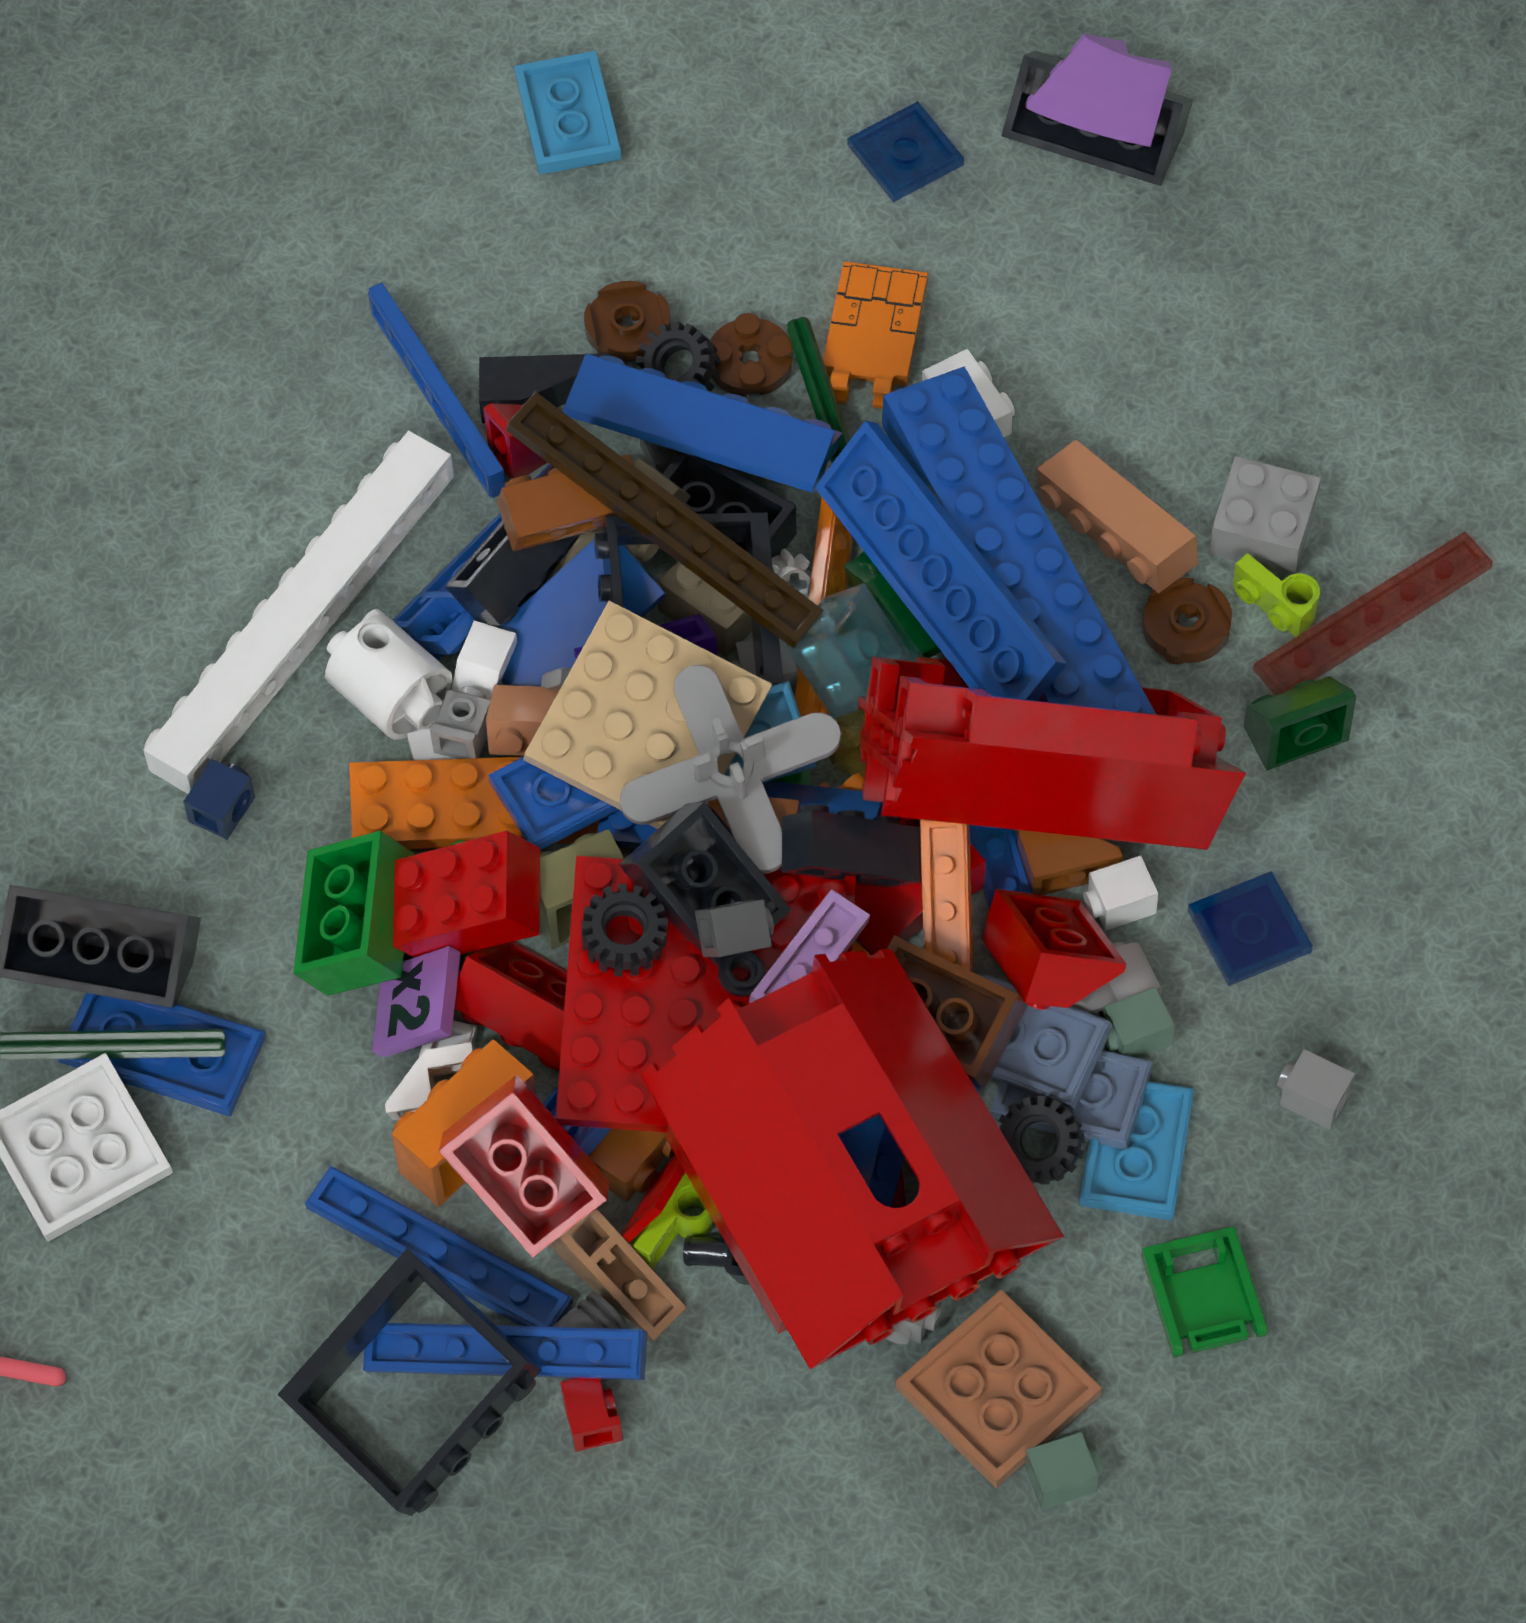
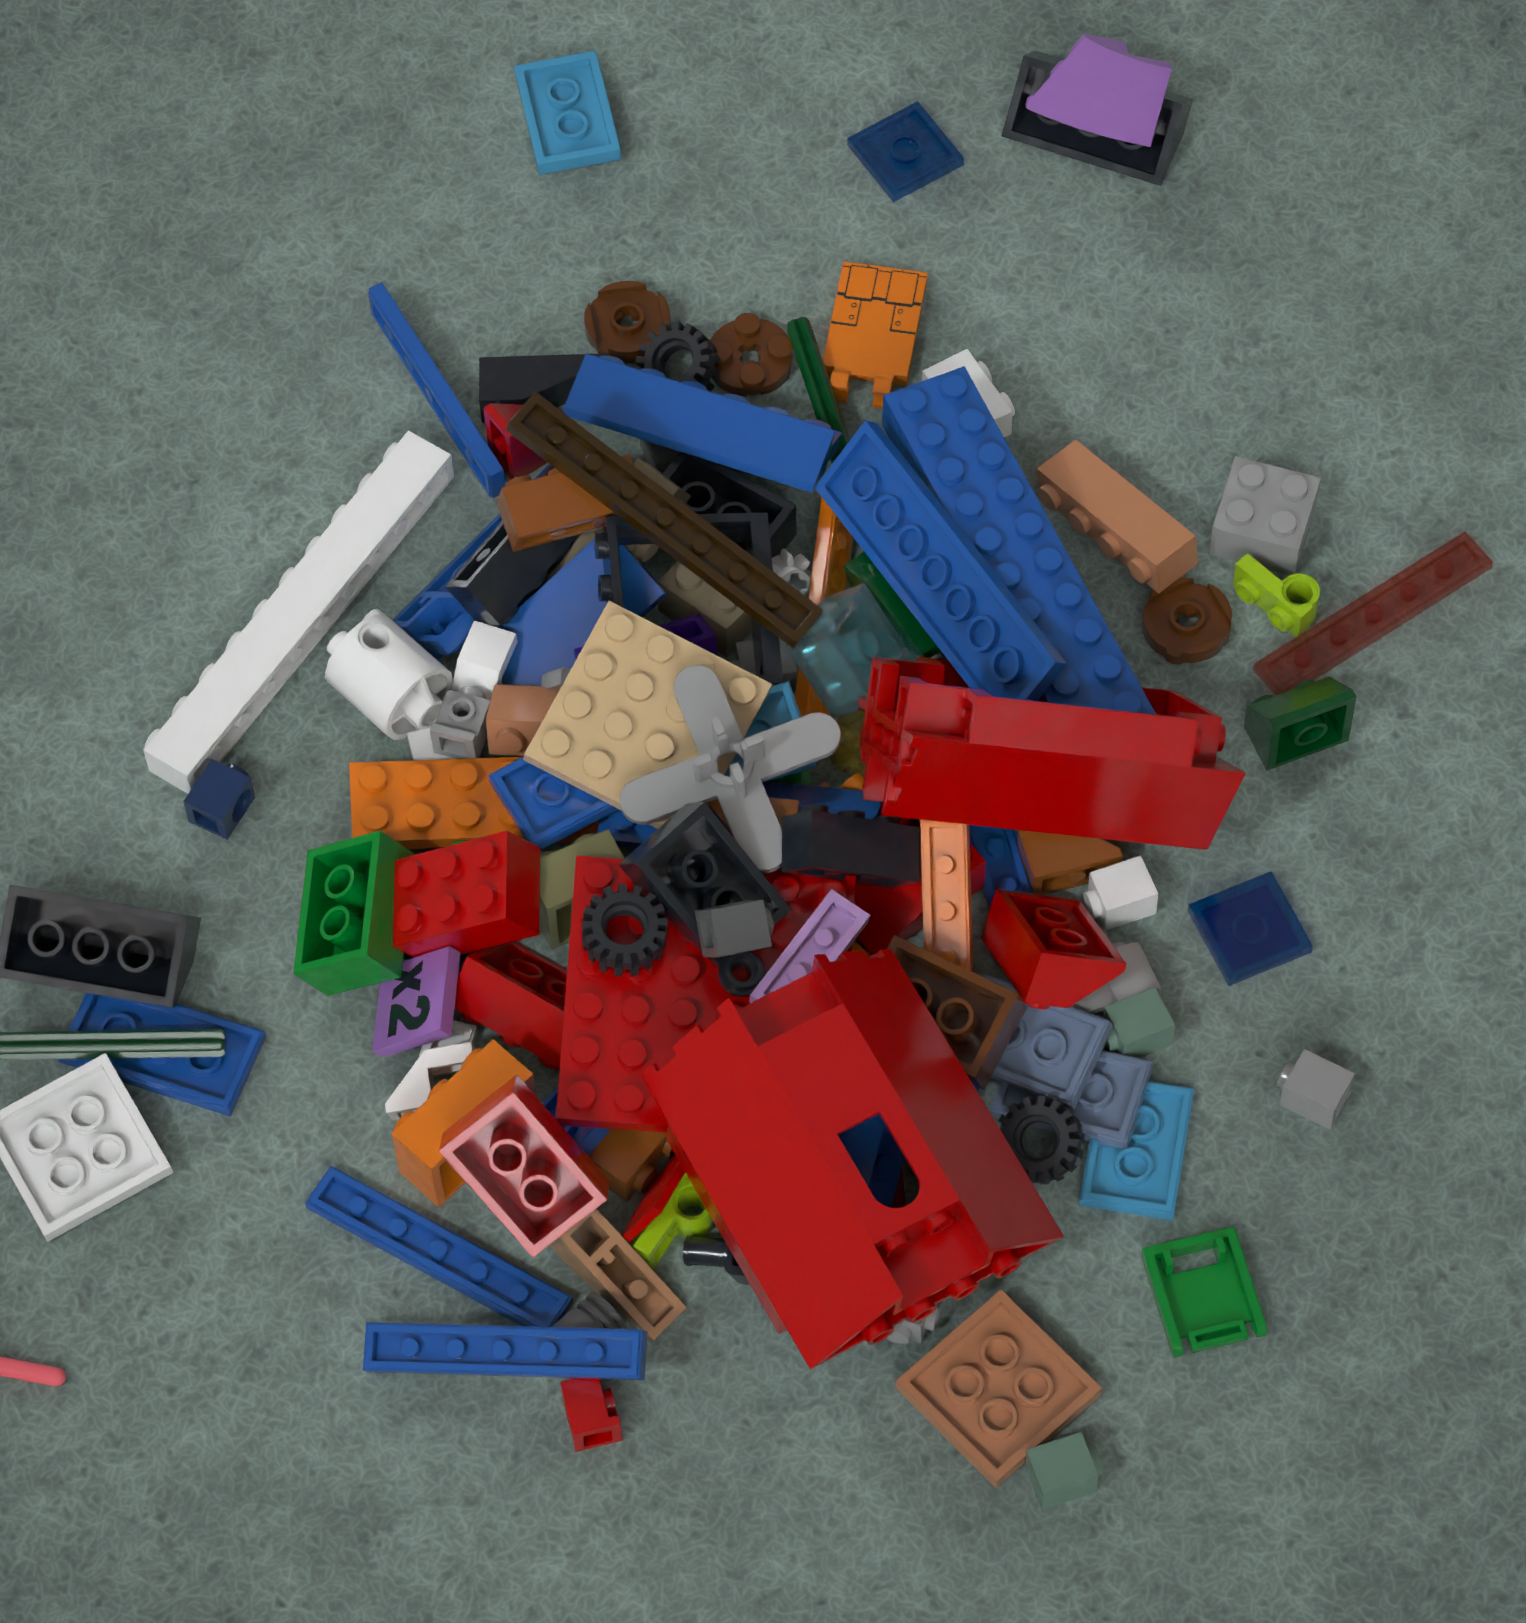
(353, 1337): black window -> none

